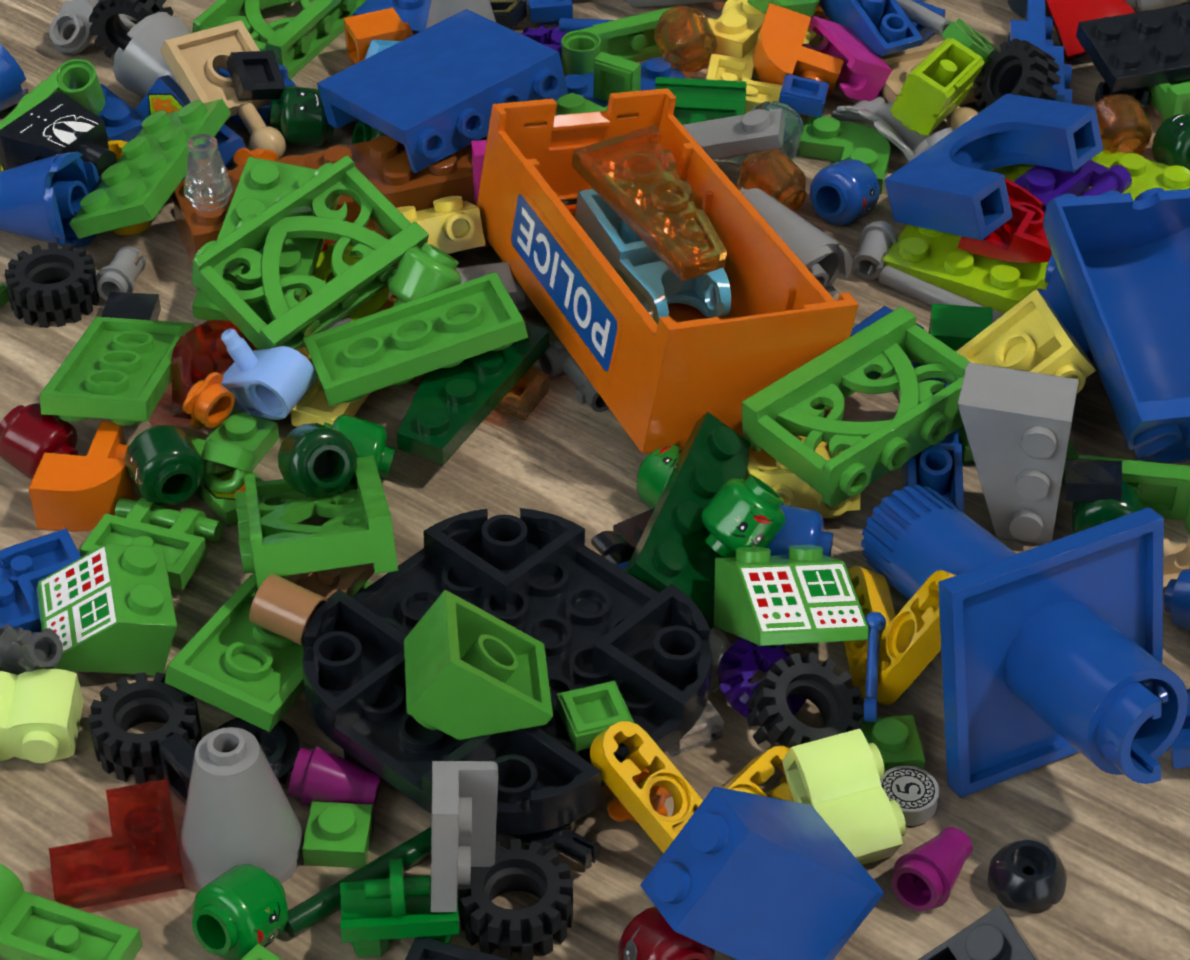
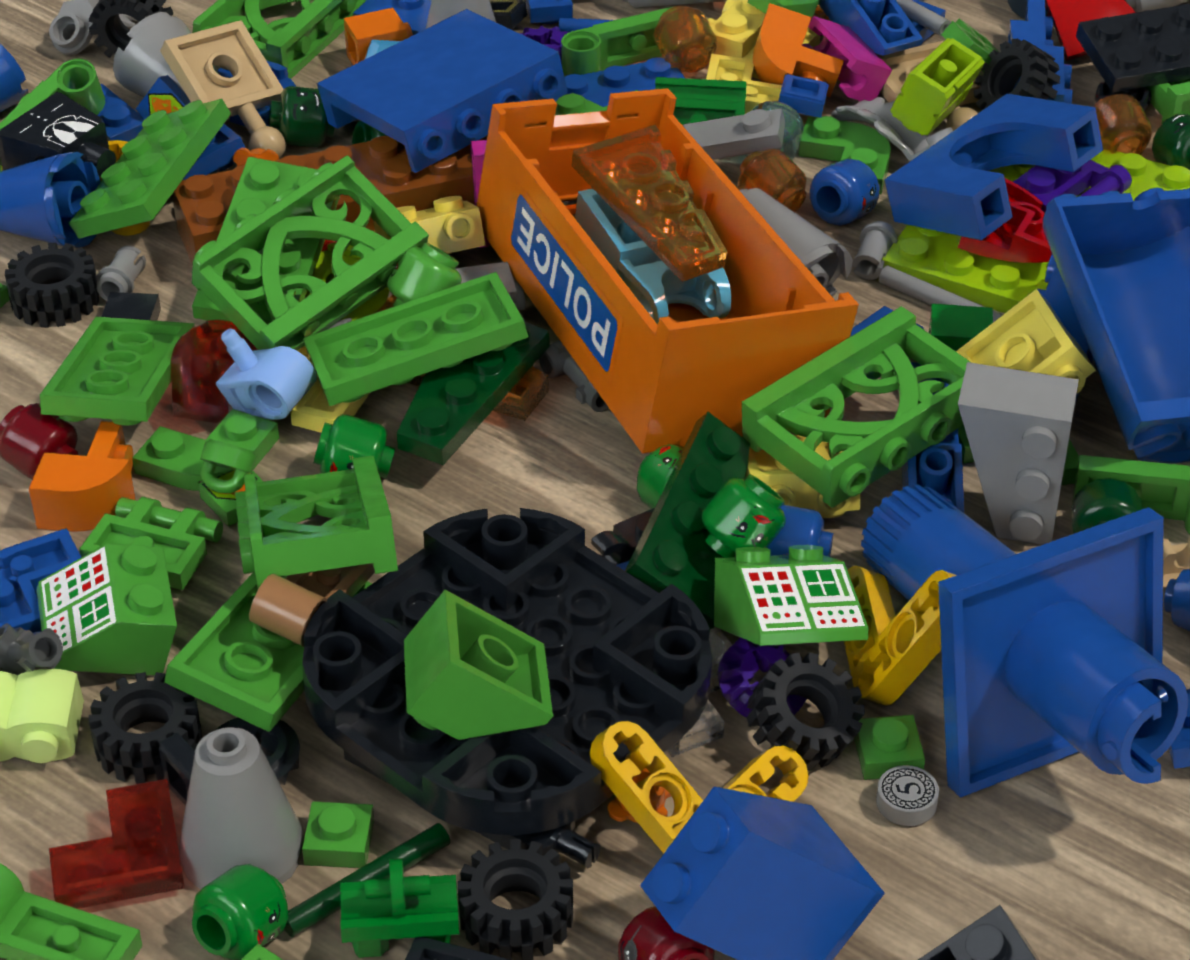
(164, 465): dark green head -> none
(206, 175): clear cone -> none
(209, 402): orange plate -> none
(255, 75): black tile -> none
(317, 460): dark green head -> none
(330, 778): magenta cone -> none
(461, 826): light grey bracket -> none
(591, 711): bright green tile -> none
(614, 75): bright green tile -> none
(844, 786): yellowish green brick -> none
(876, 624): blue hinge -> none
(929, 872): magenta cone -> none
(1027, 876): black plate -> none
(1093, 480): black tile -> none

